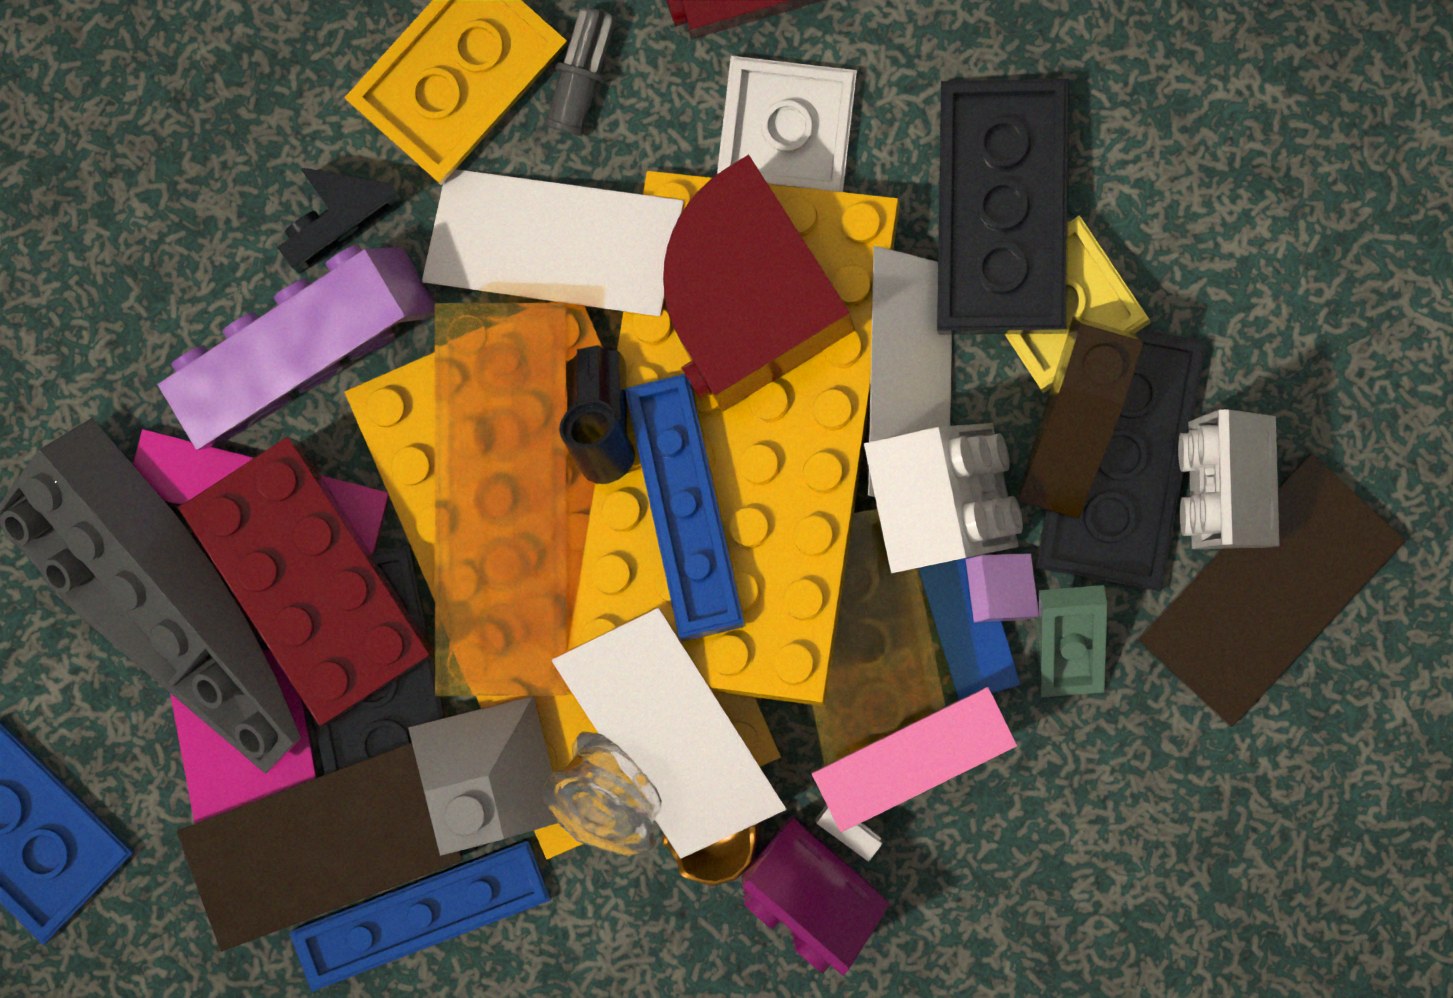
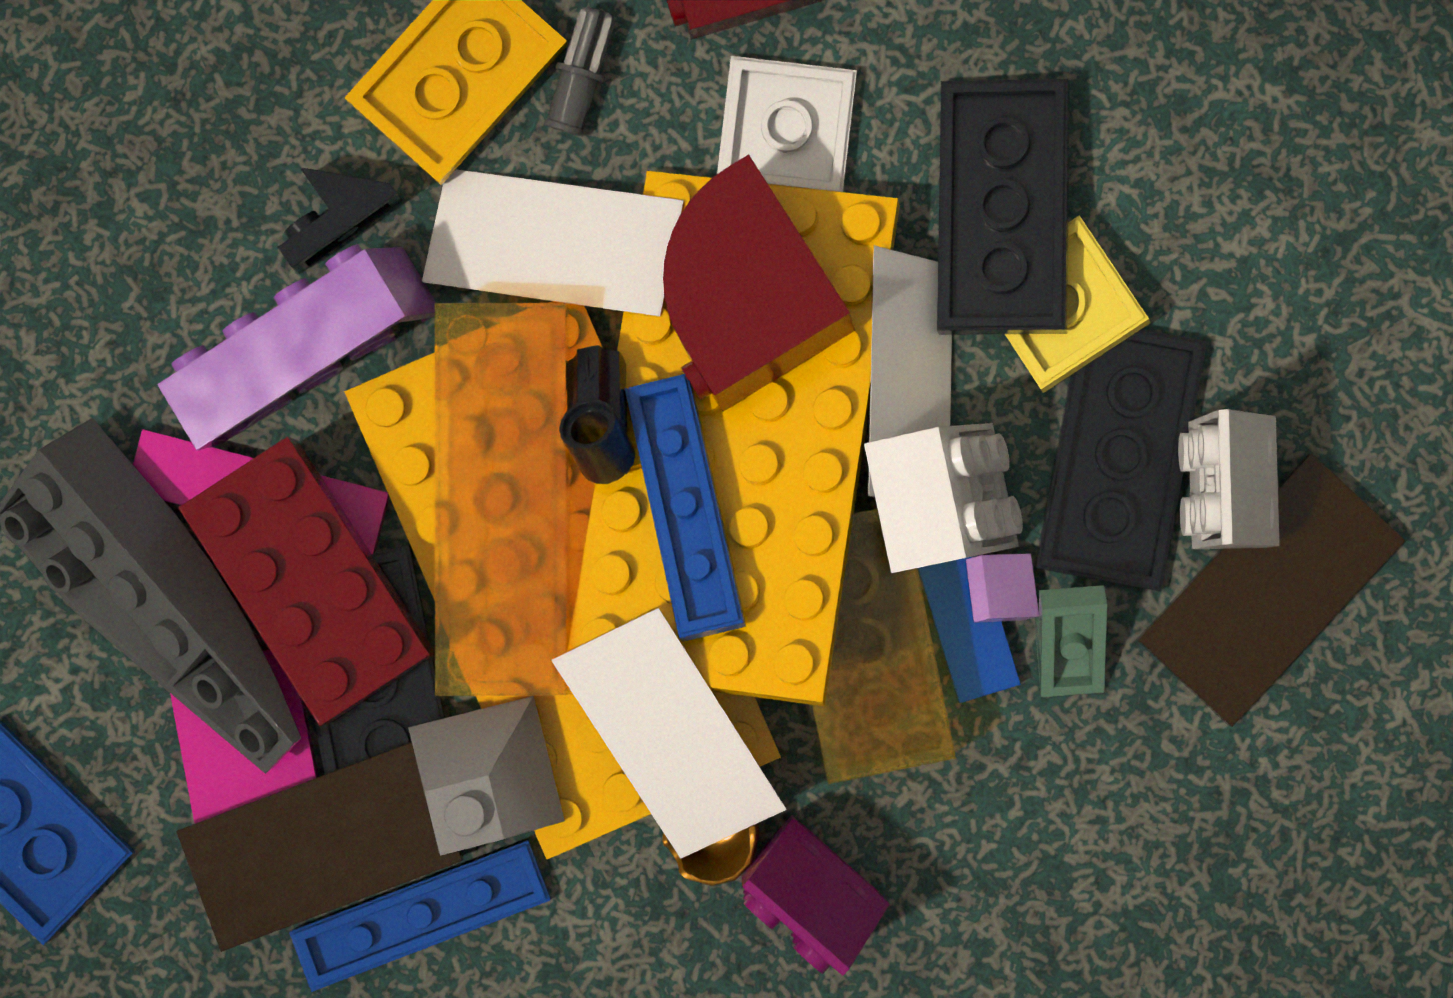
(603, 797): clear hat -> none
(858, 838): white tile -> none
(914, 759): bright pink tile -> none
(1079, 416): dark brown slope -> none

